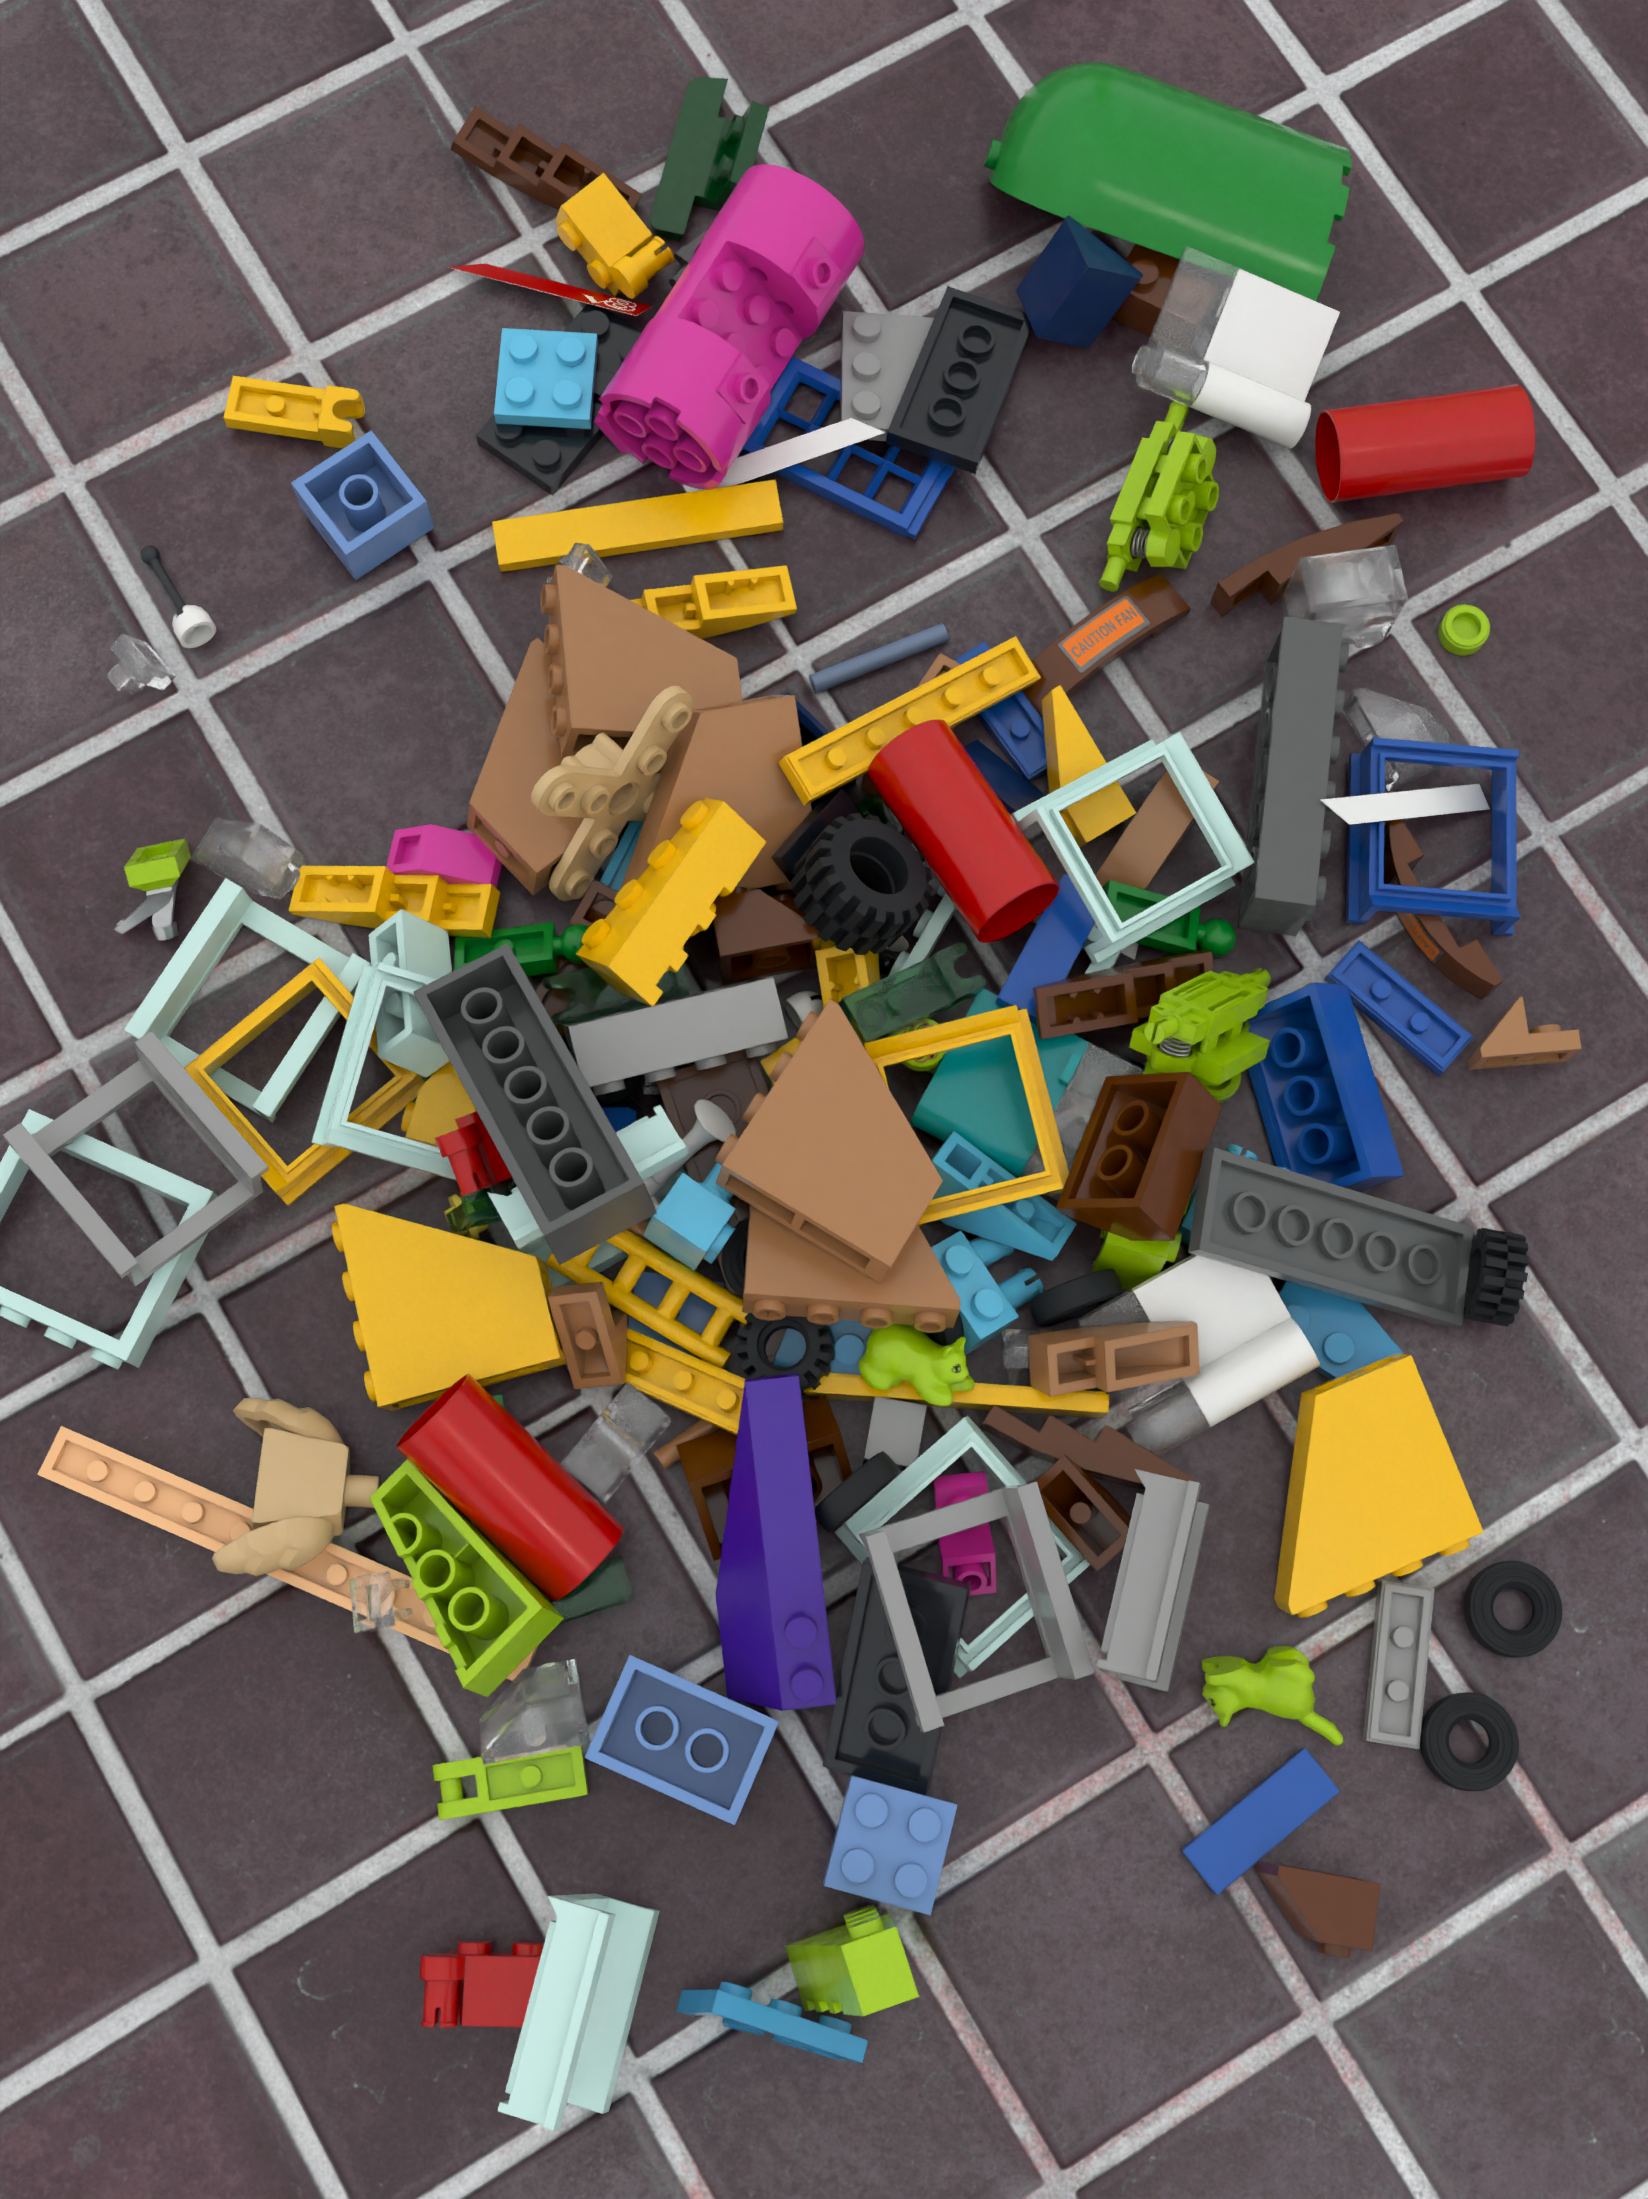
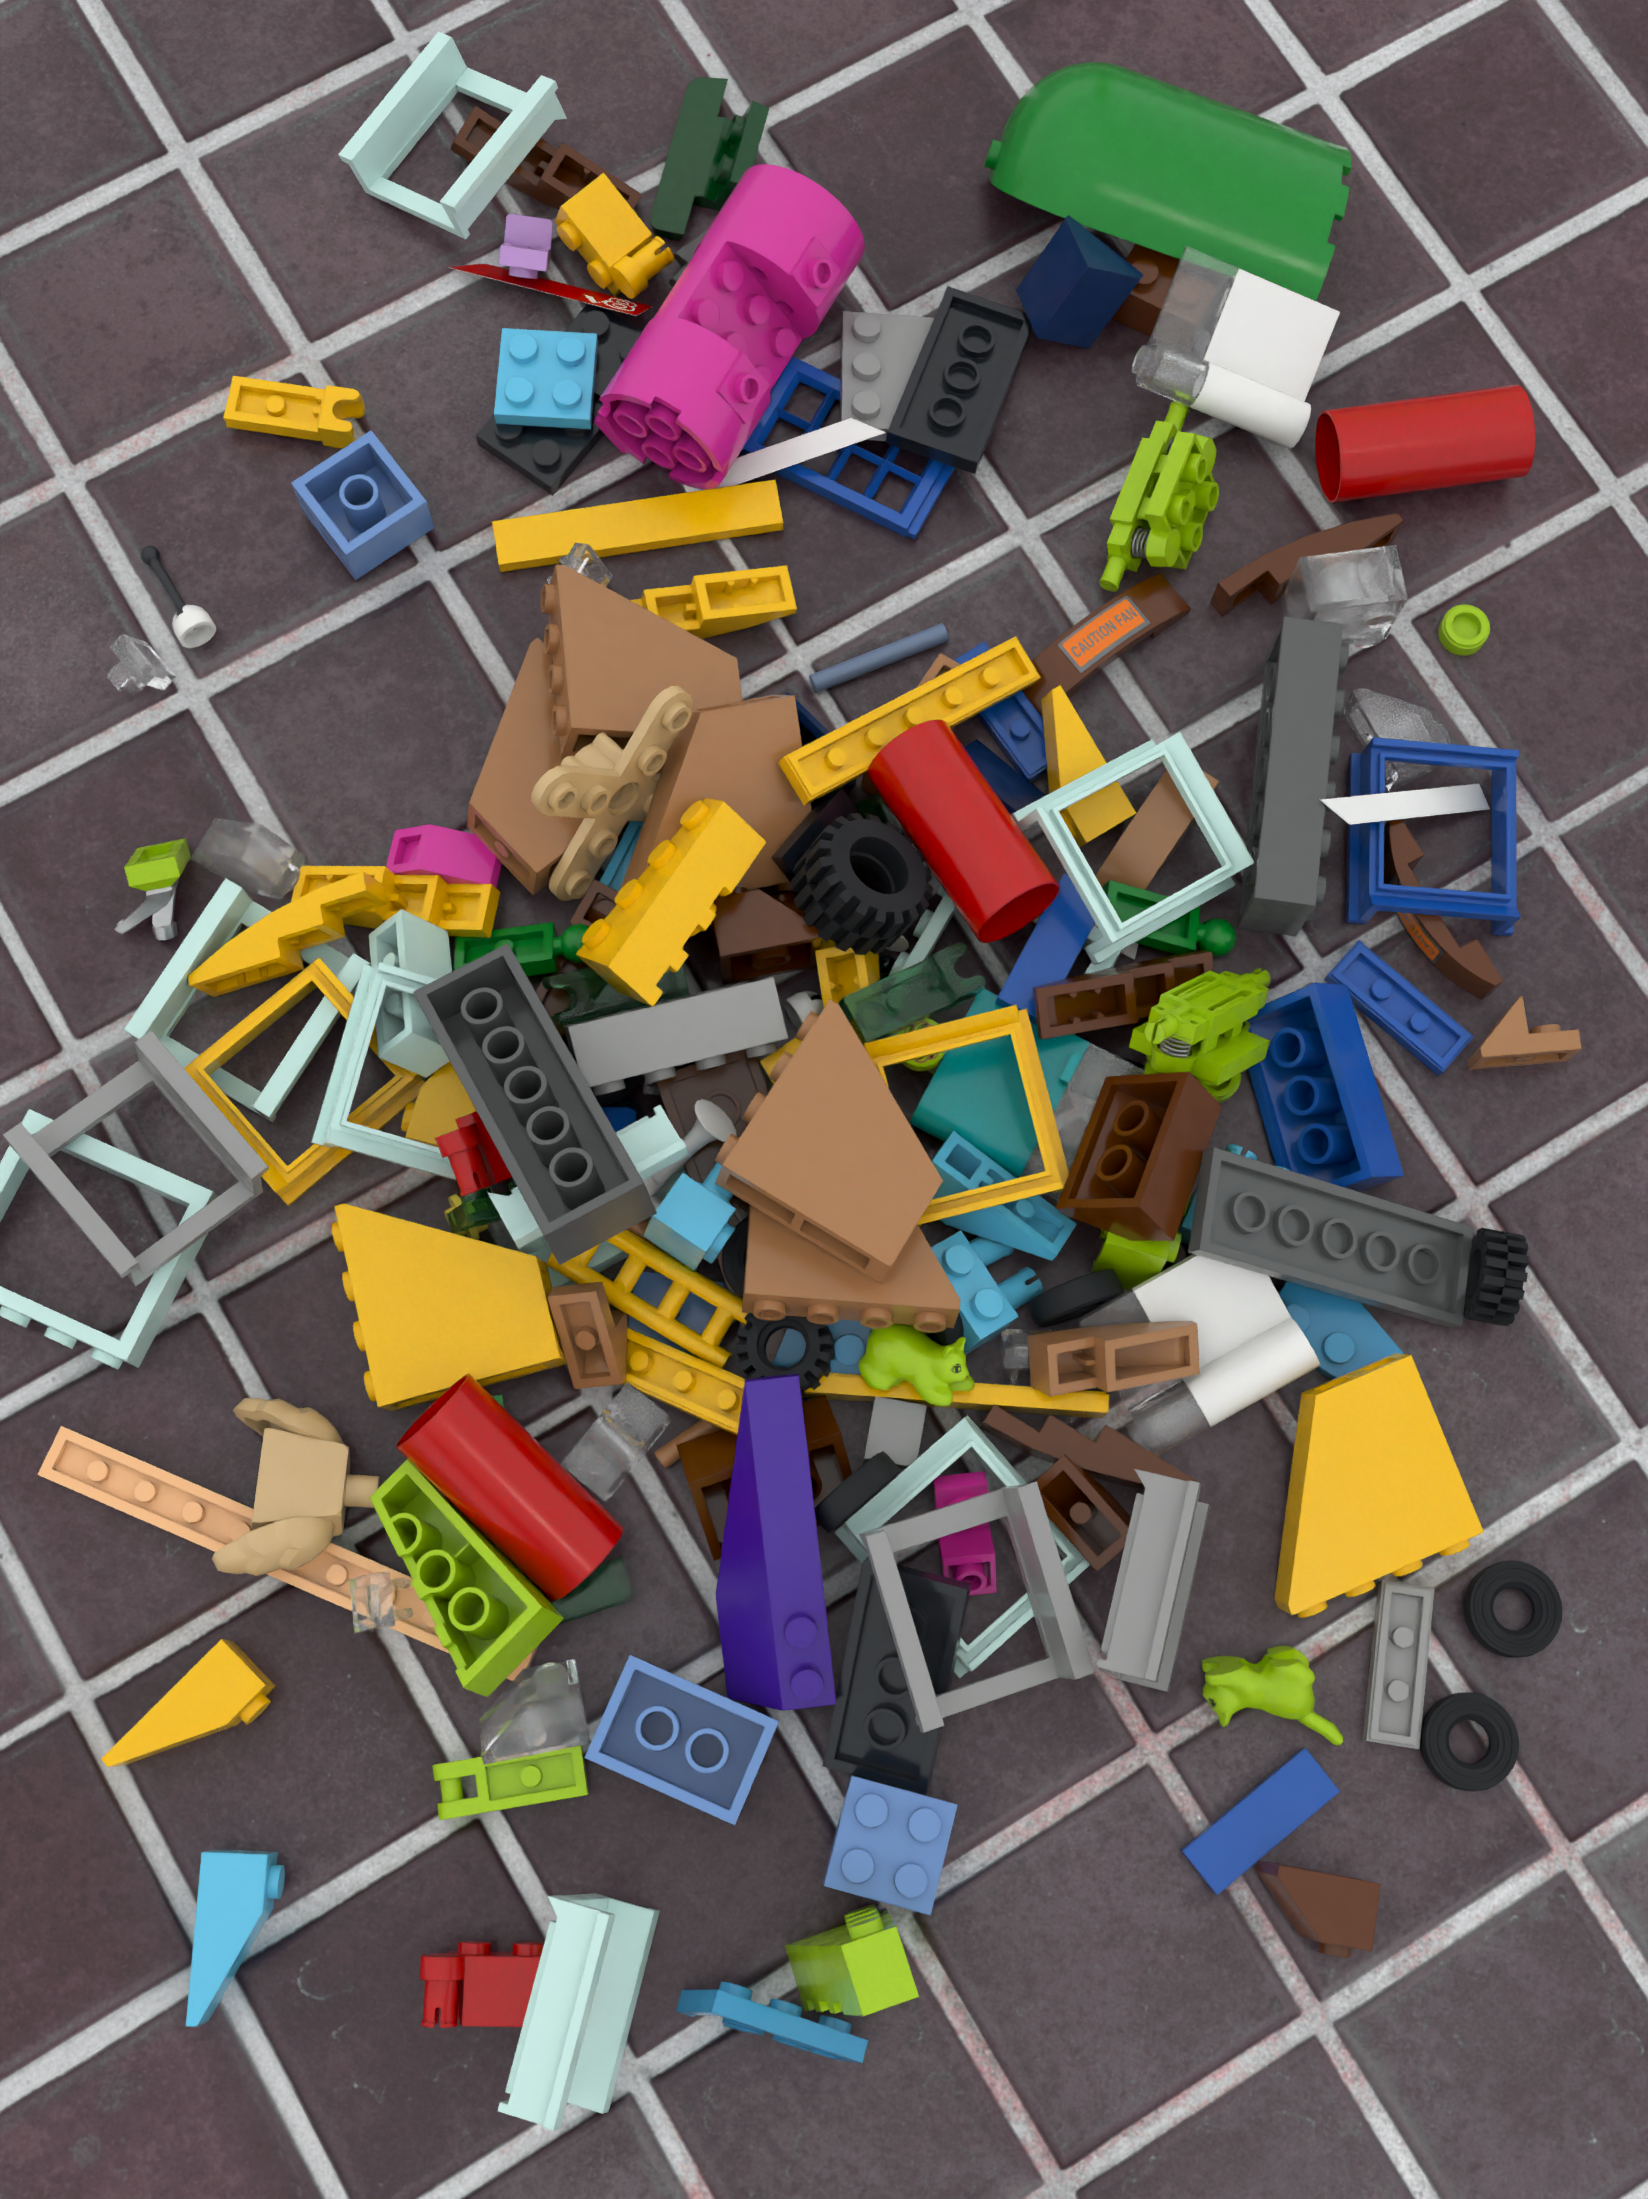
(208, 1699): none -> yellow slope
(231, 1909): none -> medium azure slope
(276, 941): none -> yellow slope
(413, 108): none -> light aqua piece
(526, 245): none -> lavender bracket

